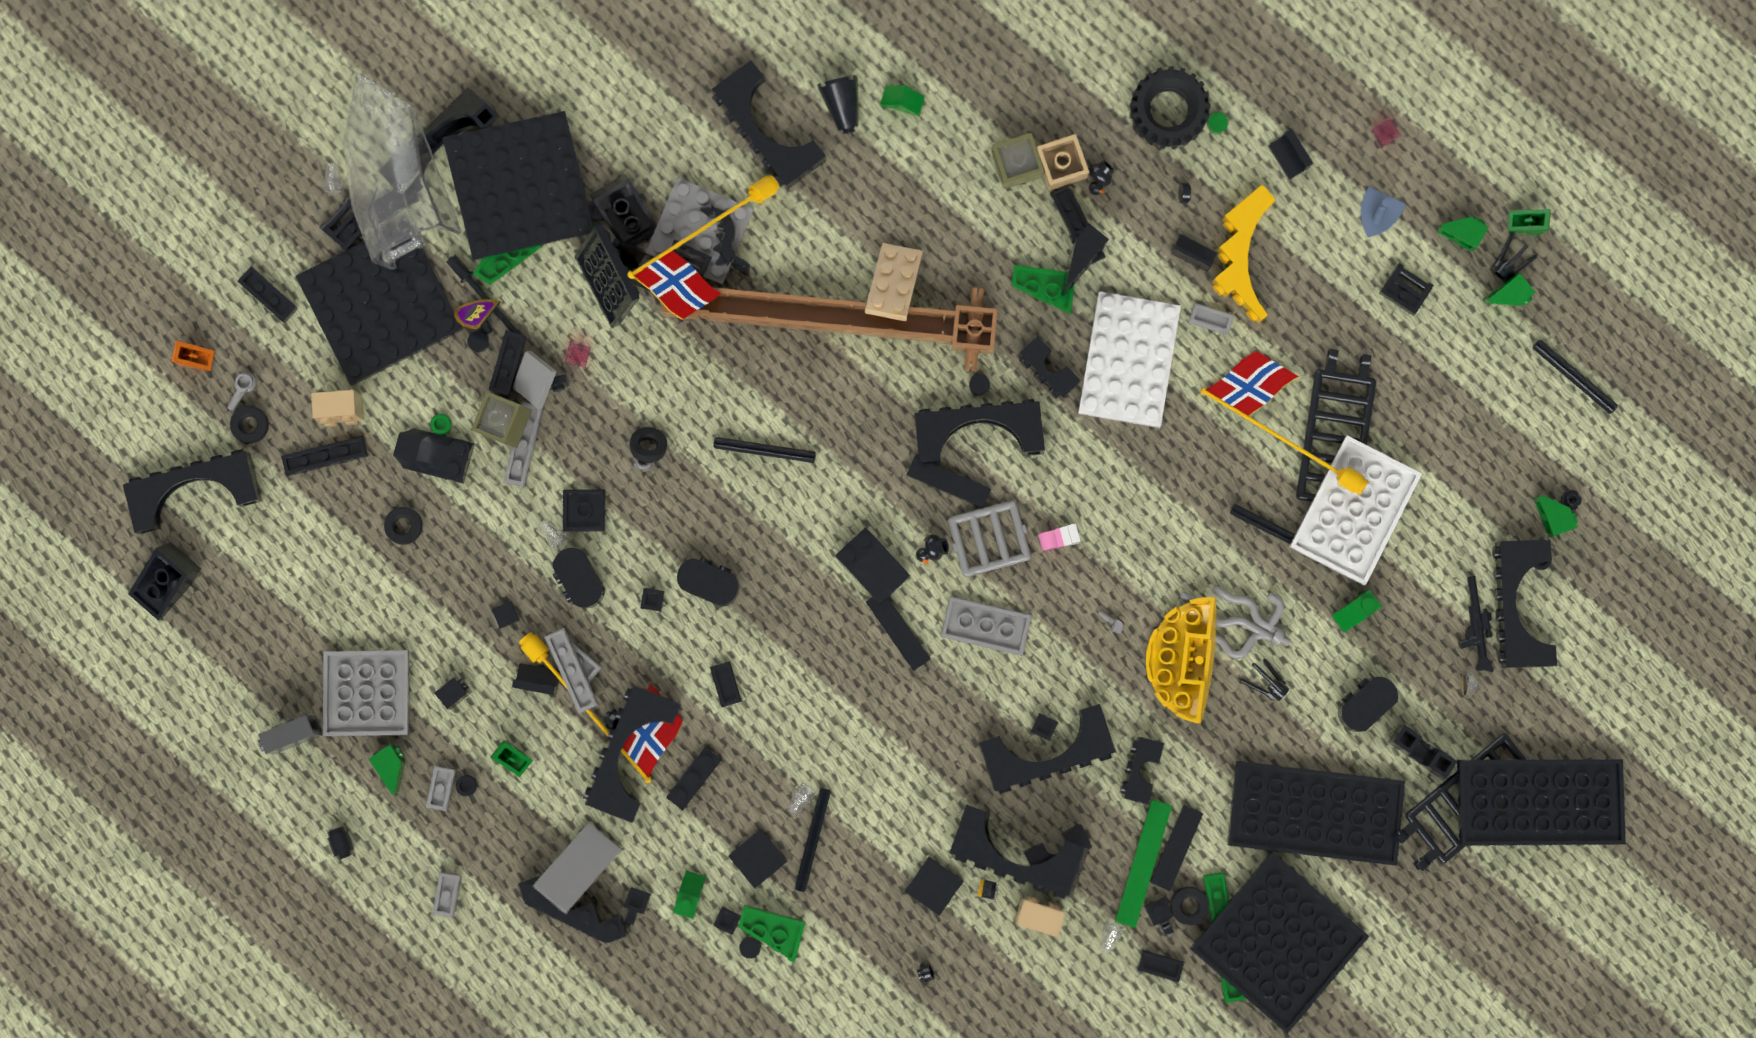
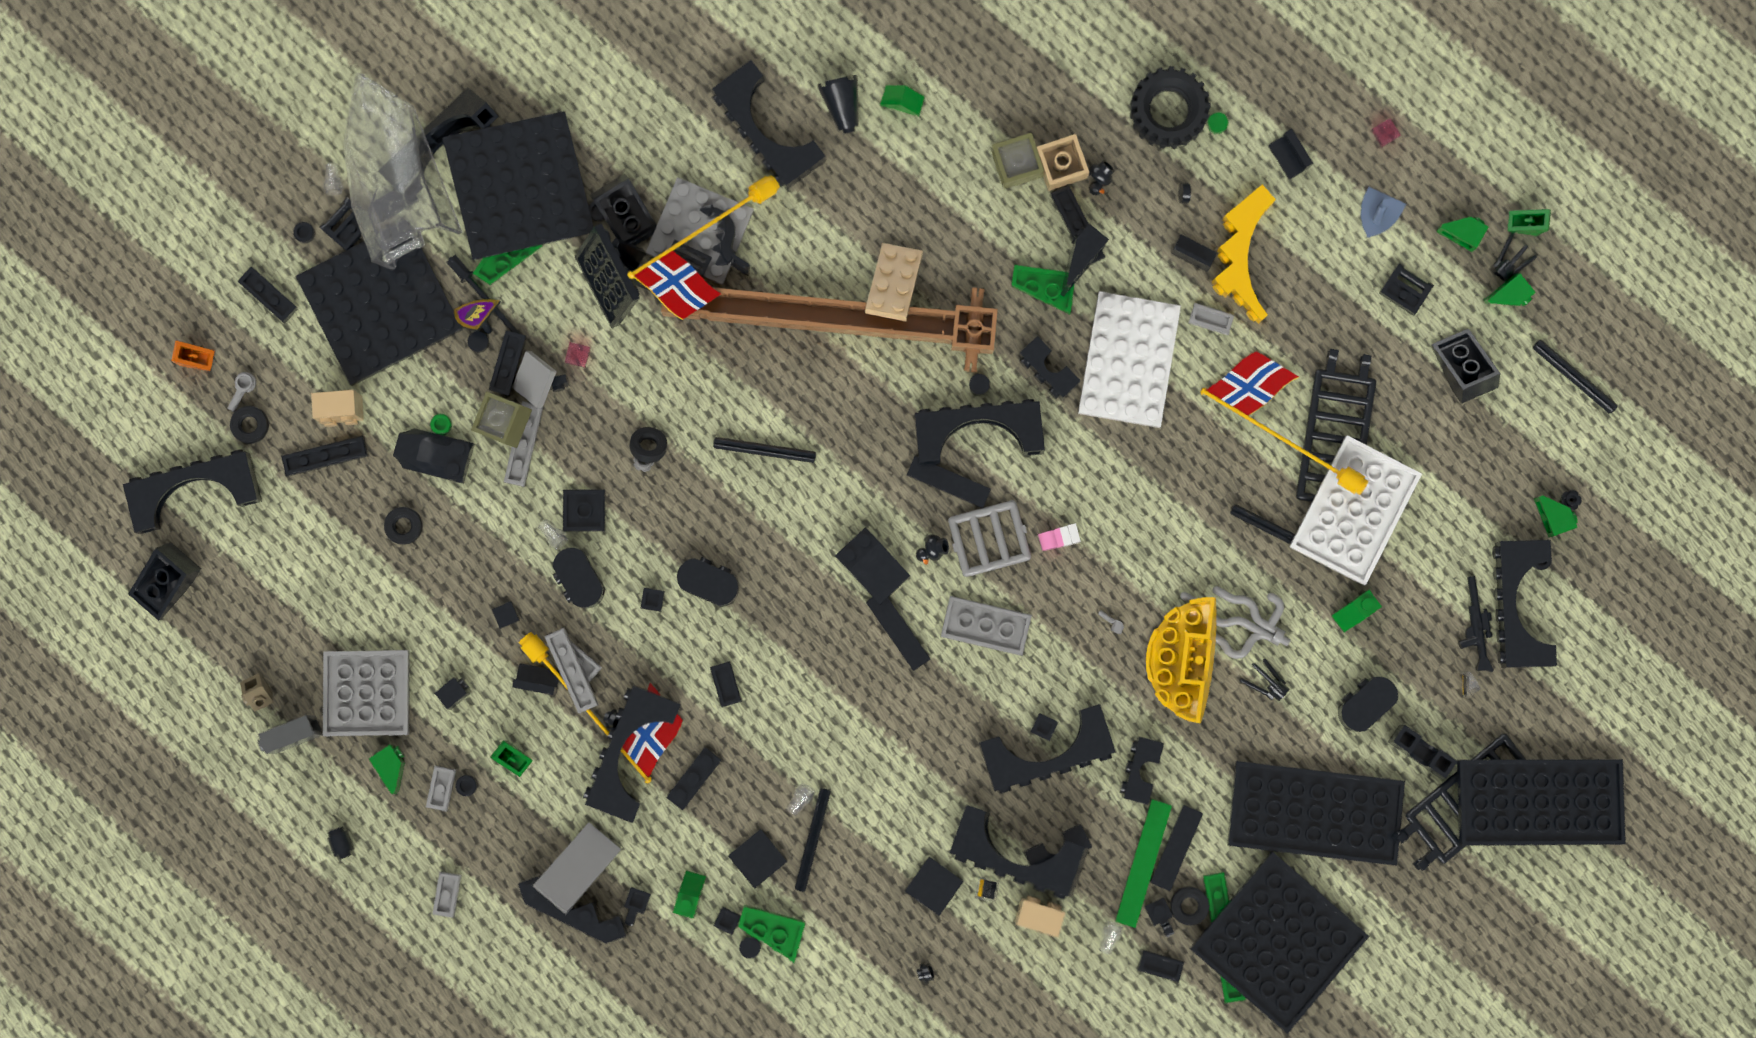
(256, 692): none -> dark tan brick
(304, 232): none -> black tile
(1466, 366): none -> black slope

